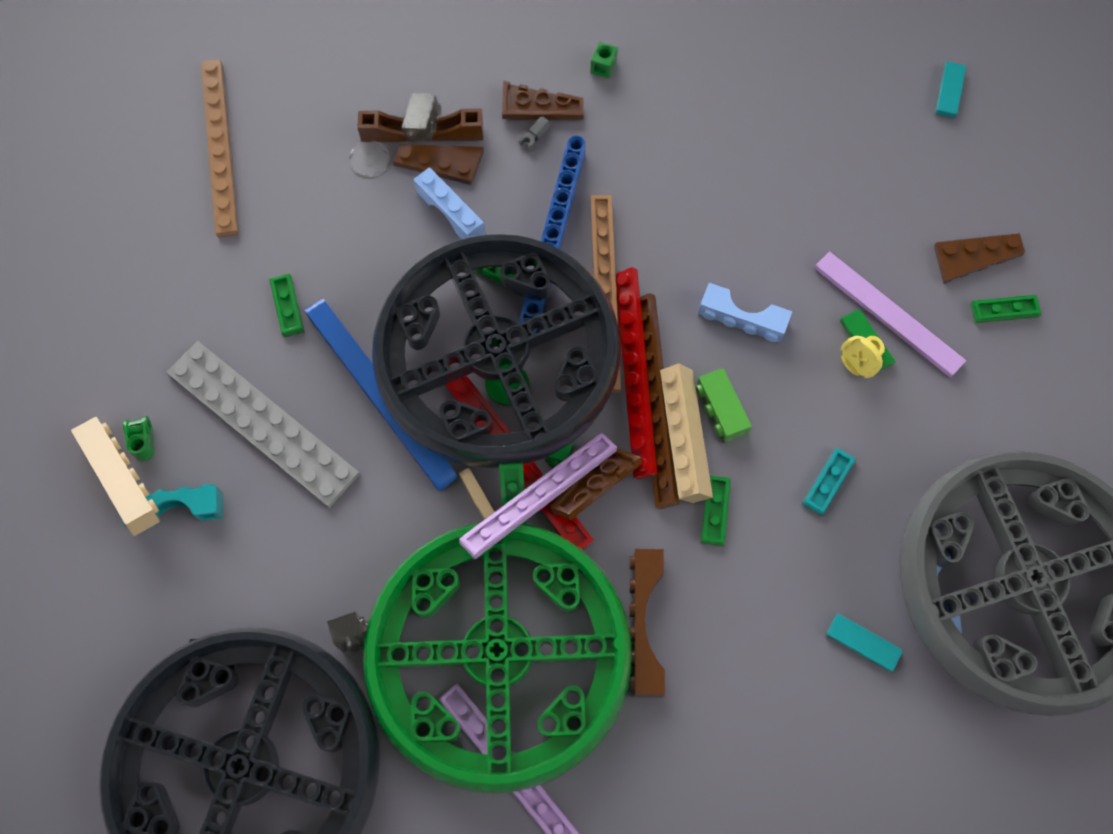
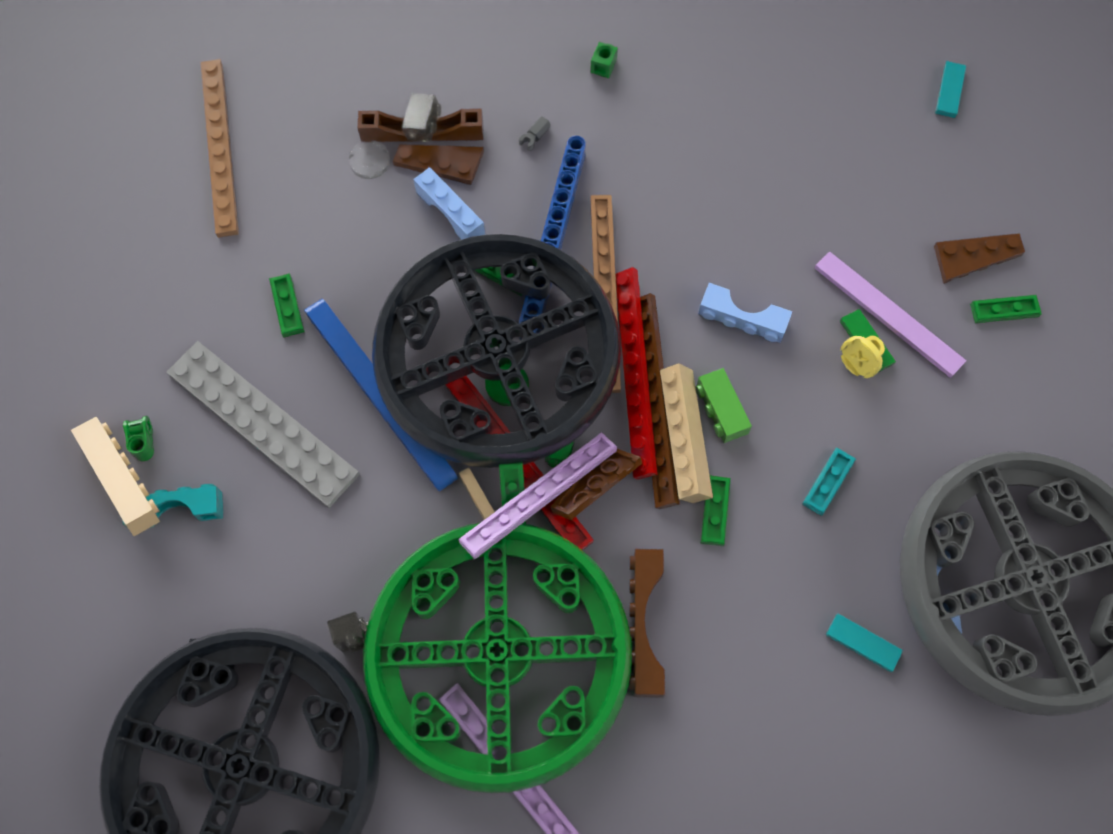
(527, 103): reddish brown wing -> none

